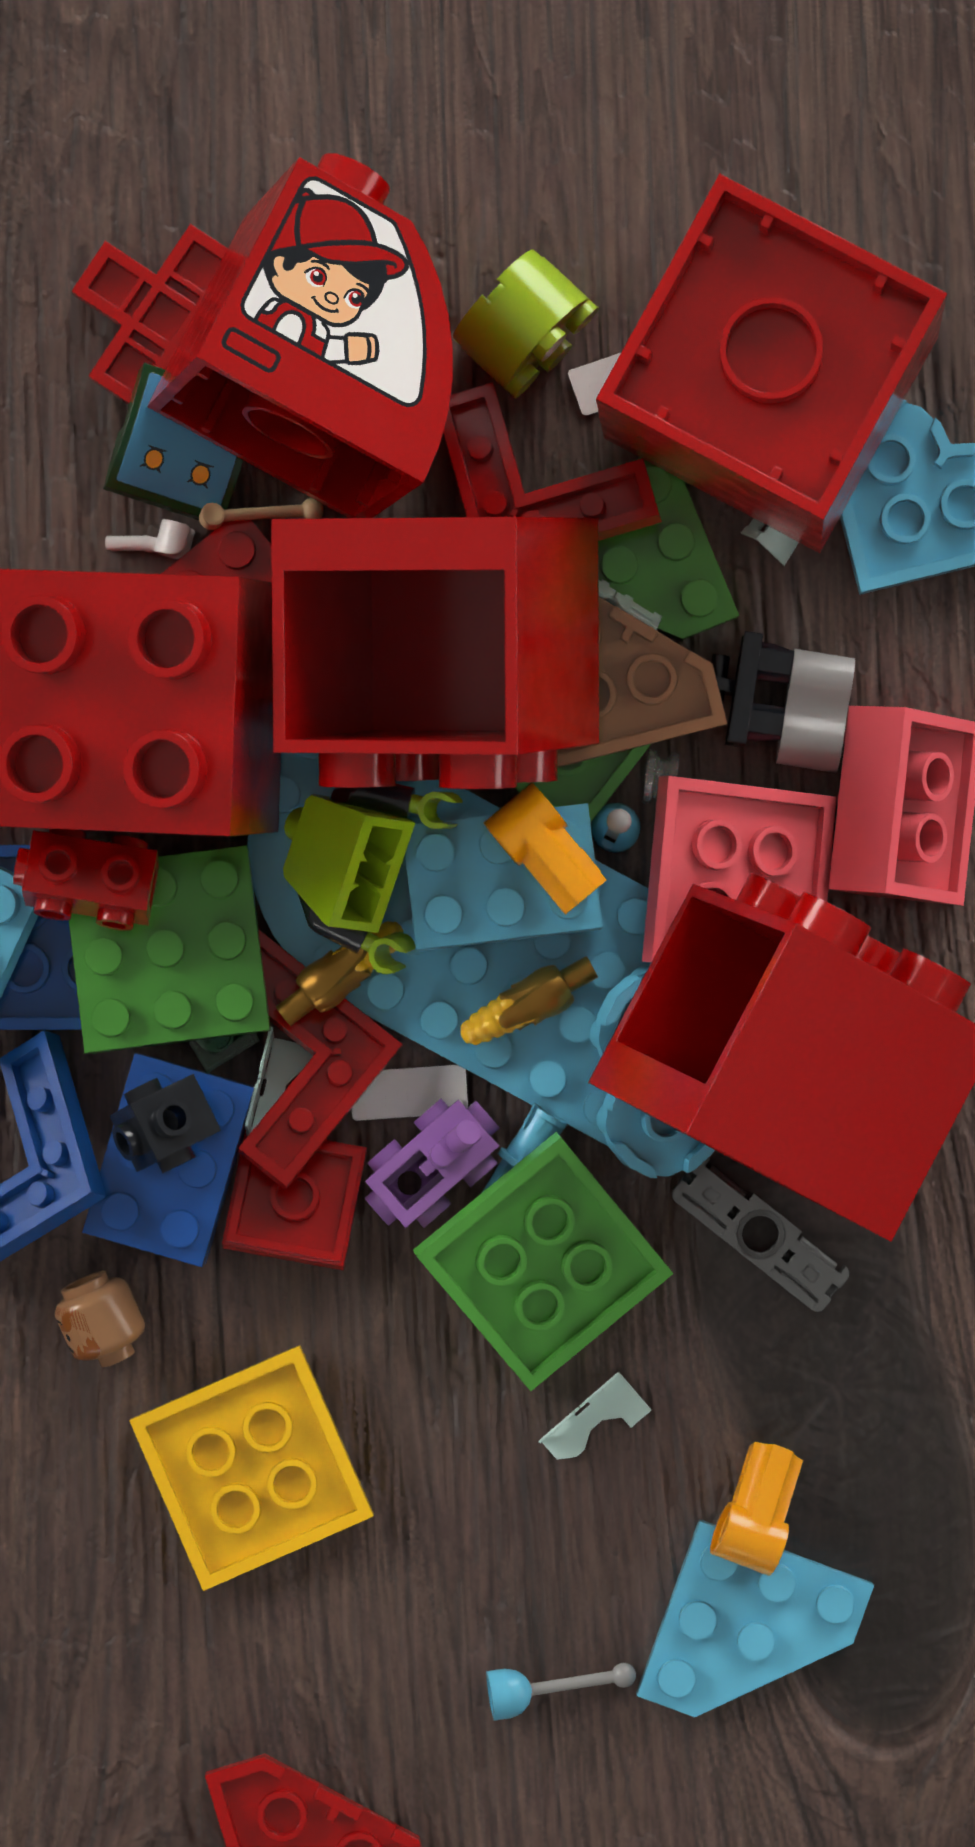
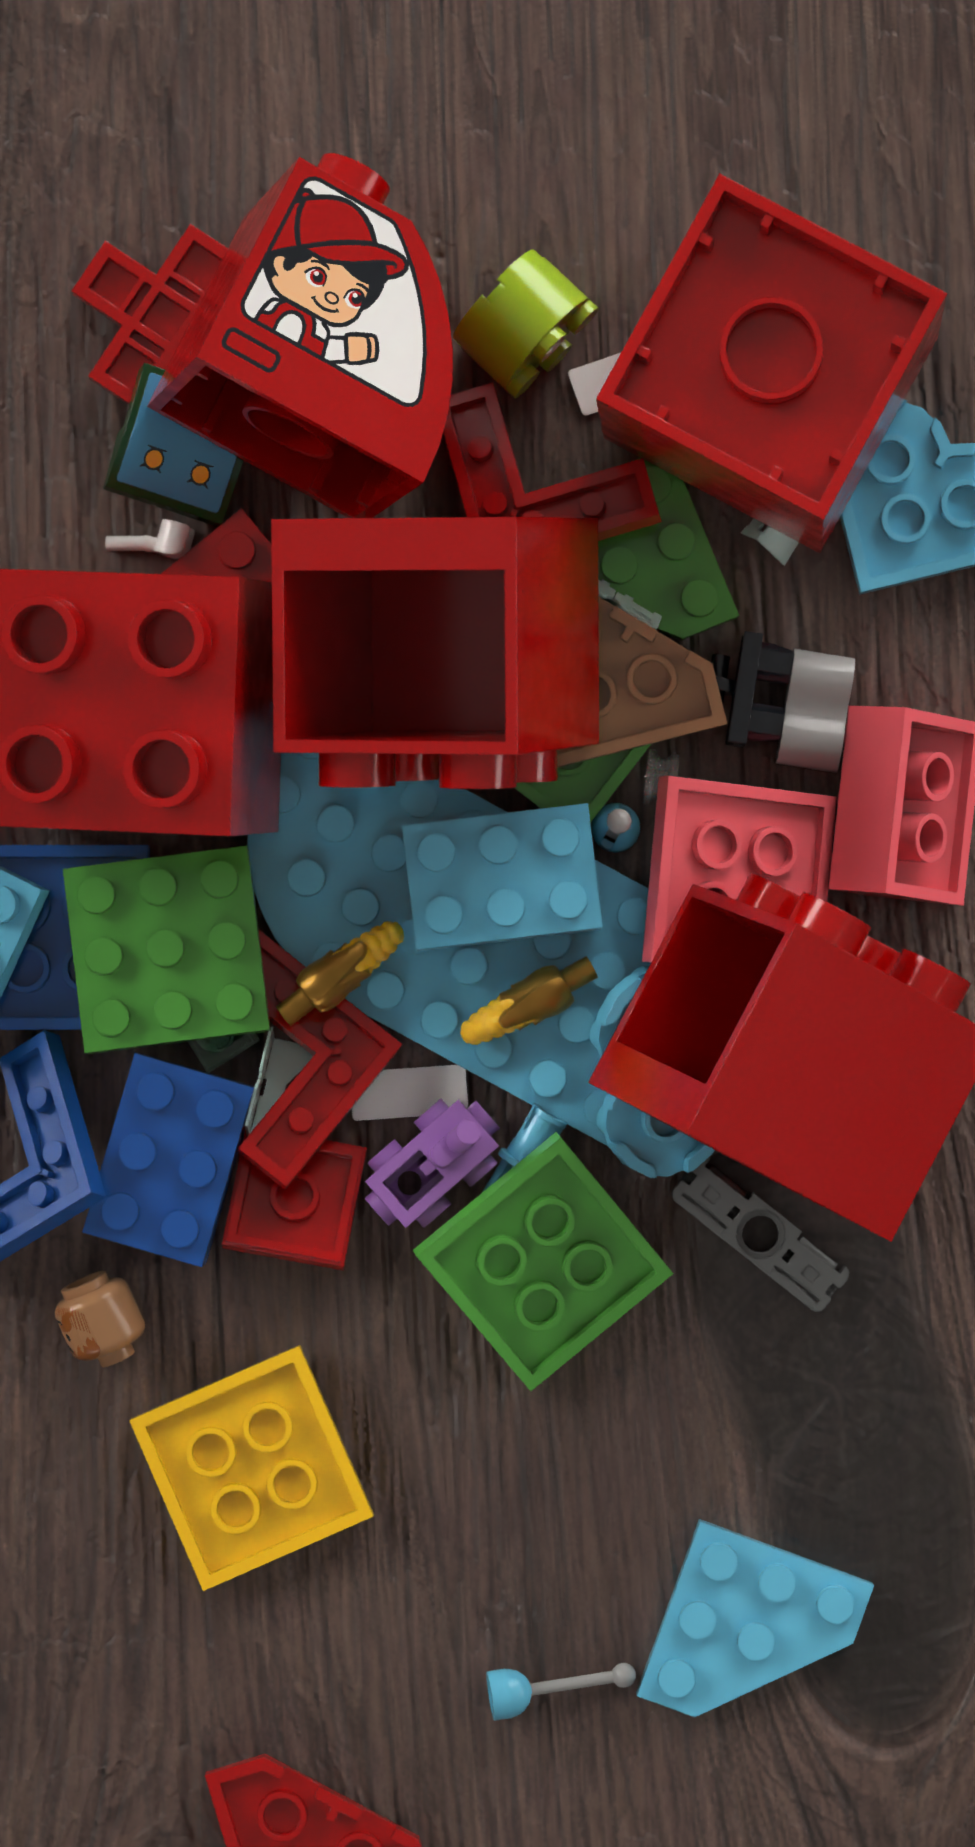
(88, 877): red brick -> none
(163, 1123): black brick -> none
(214, 515): tan hinge -> none
(348, 861): lime torso -> none
(537, 838): light orange piece -> none
(614, 1401): light aqua piece -> none
(753, 1524): light orange piece -> none

